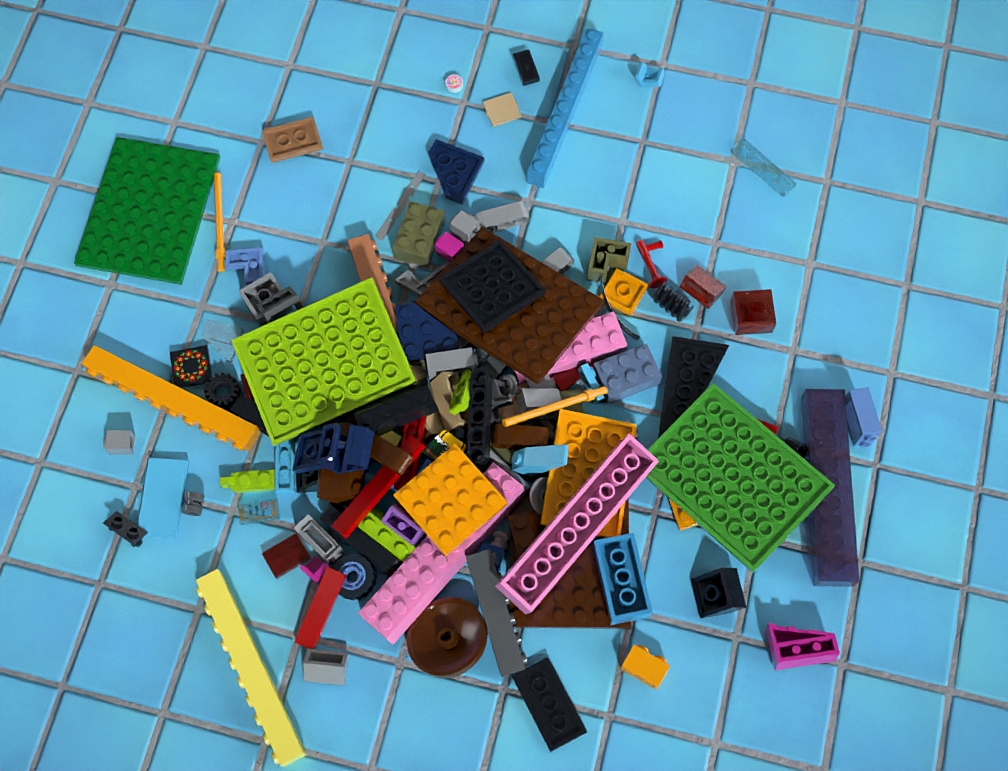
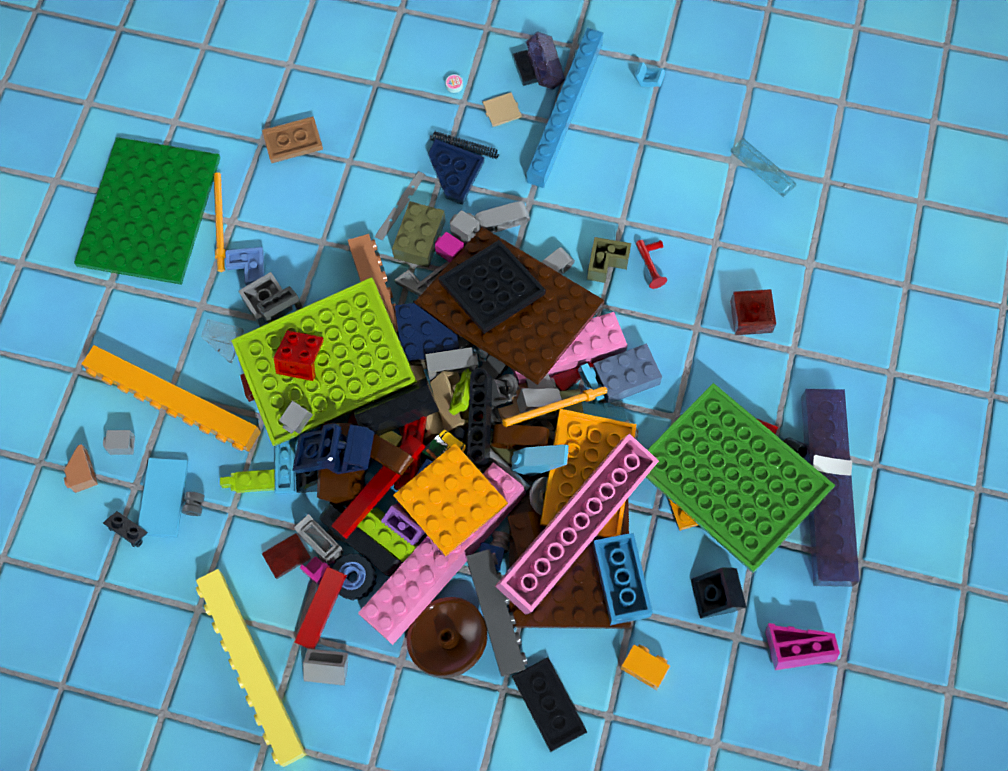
(80, 471): none -> nougat slope
(191, 366): tile -> none
(214, 383): black tyre -> none
(248, 411): black beam -> none
(258, 511): clear light blue tile -> none
(295, 418): none -> light grey brick
(297, 355): none -> red bracket
(465, 148): none -> black piece
(545, 60): none -> clear purple brick
(622, 326): black sticker -> none
(624, 291): light orange tile -> none
(671, 302): black piece -> none
(688, 376): black wing -> none
(702, 286): clear red brick -> none
(832, 465): none -> white sticker
(862, 417): medium blue window -> none

